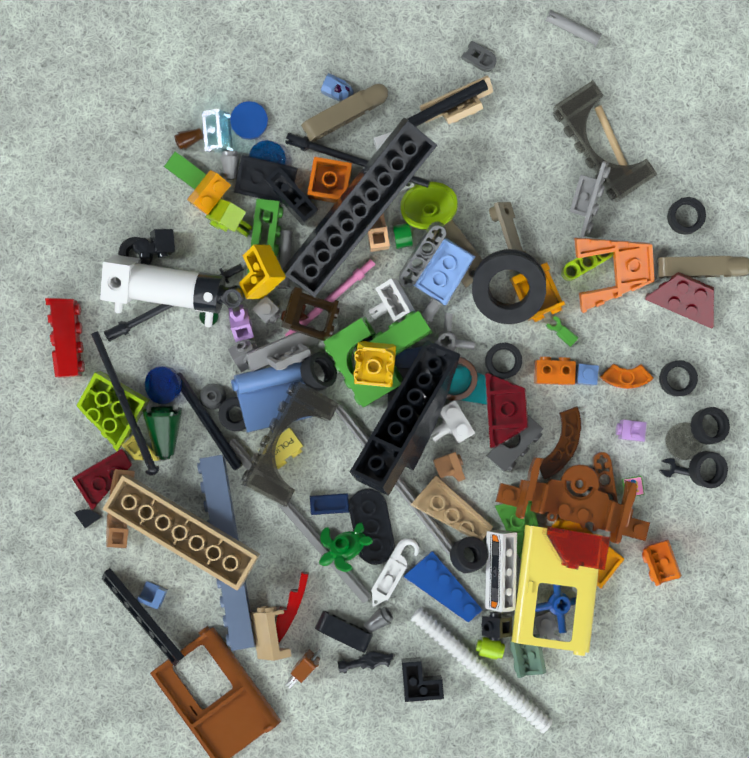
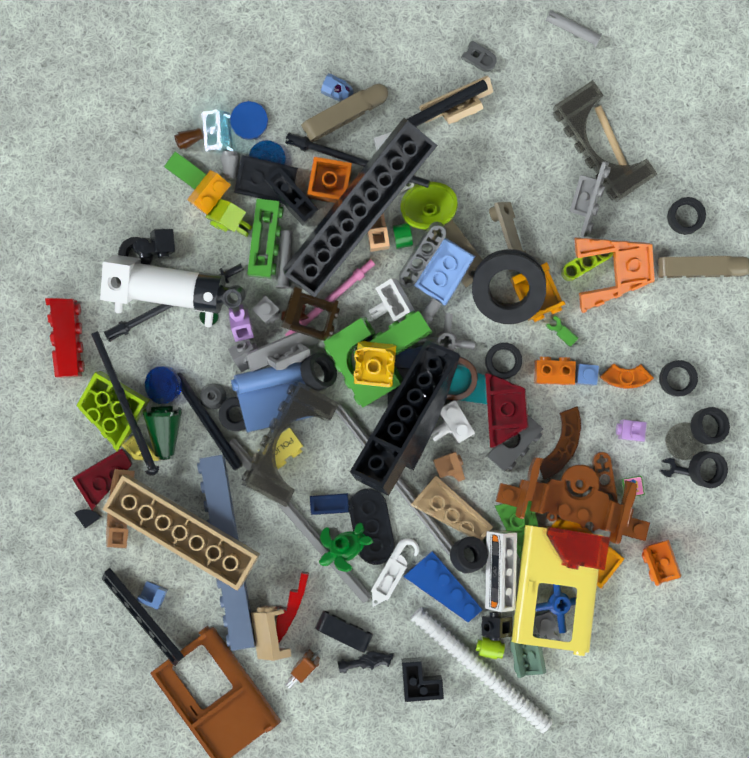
(264, 272): yellow brick -> none
(379, 619): dark grey cone -> none
(687, 298): wing -> none

